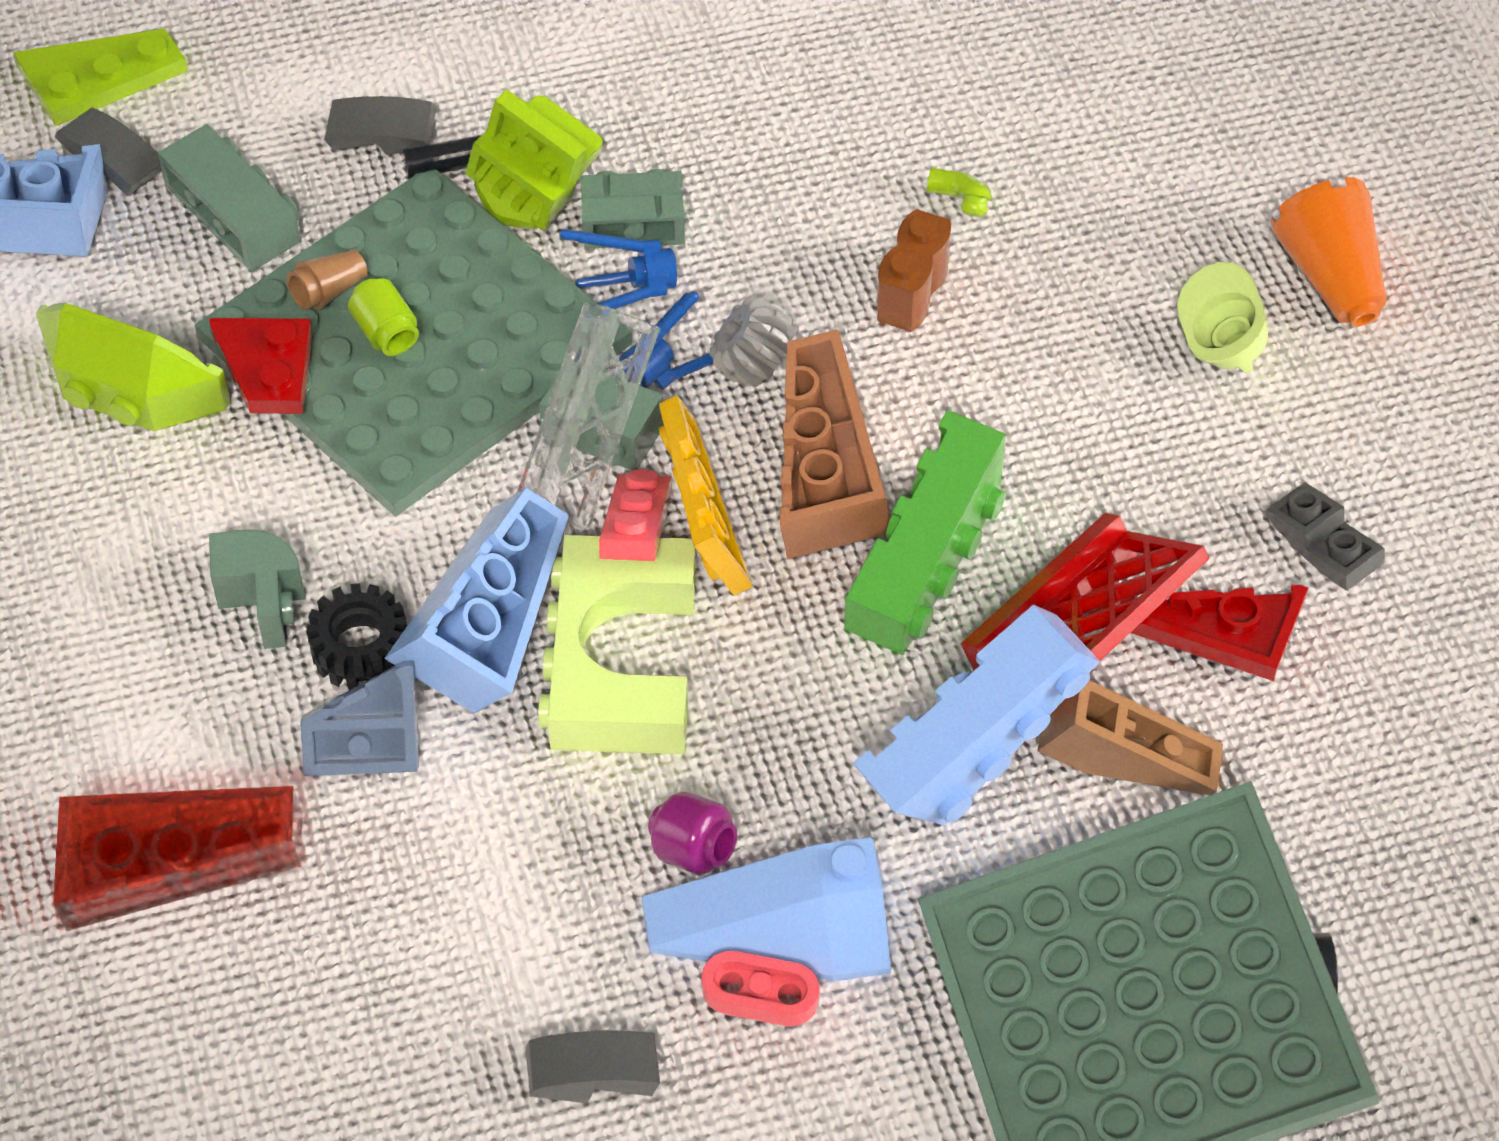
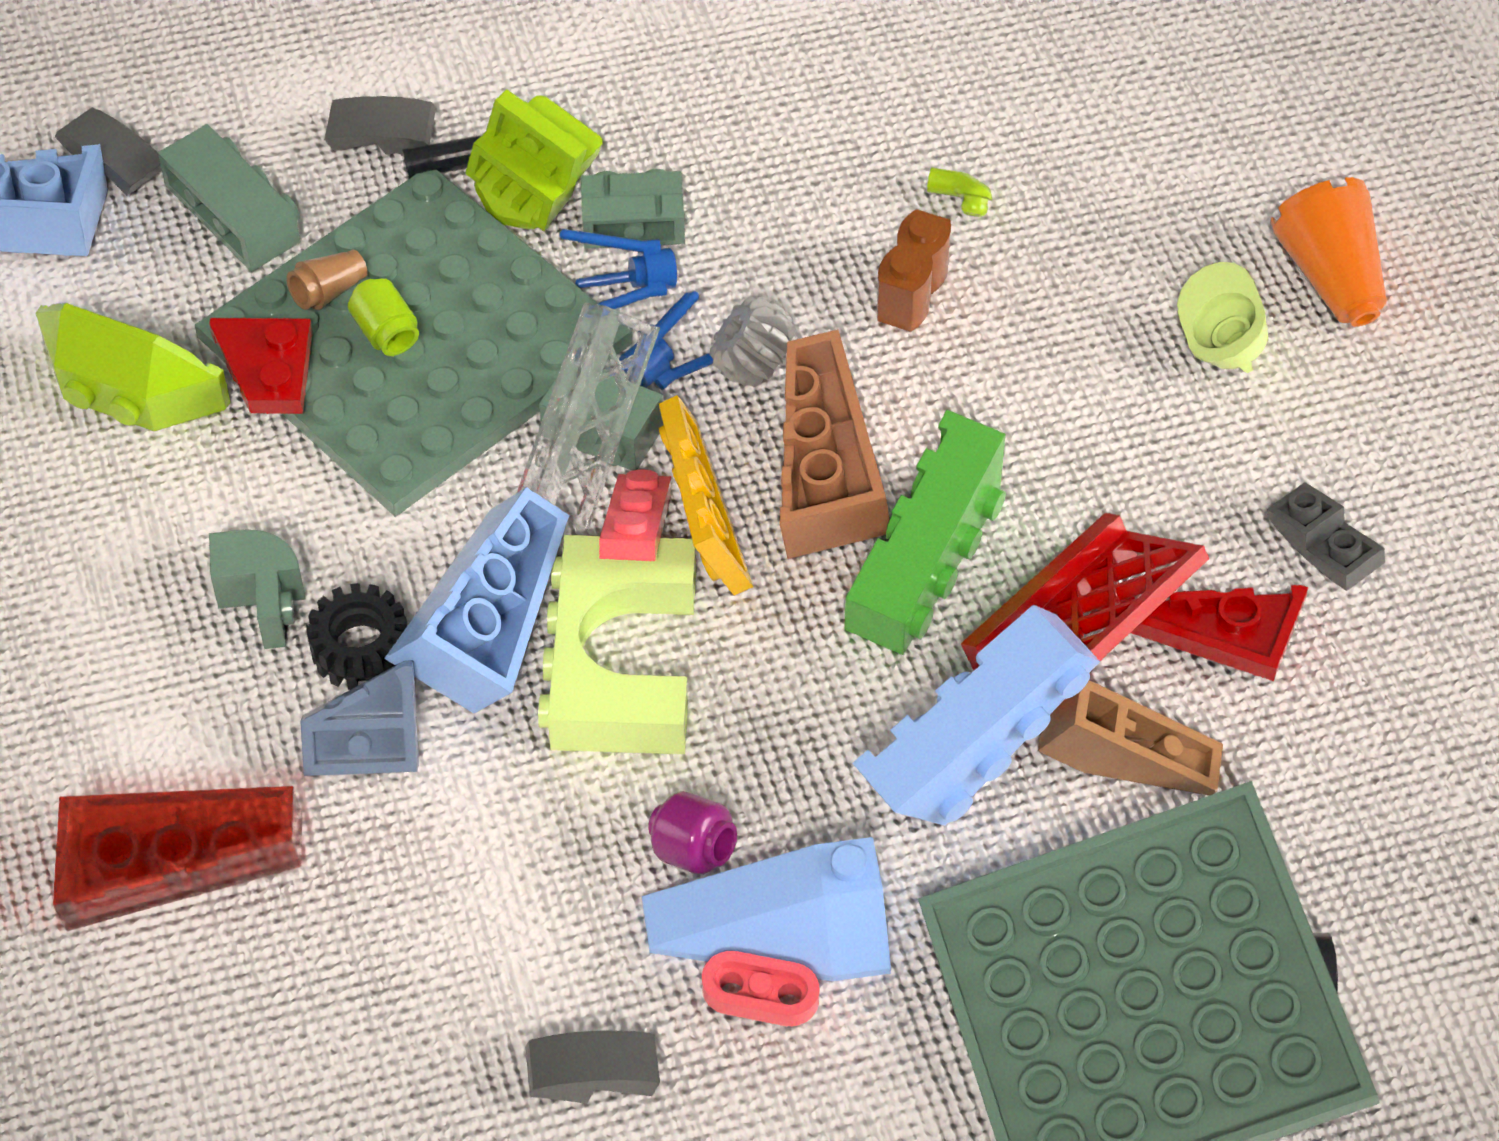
(98, 71): lime wing -> none

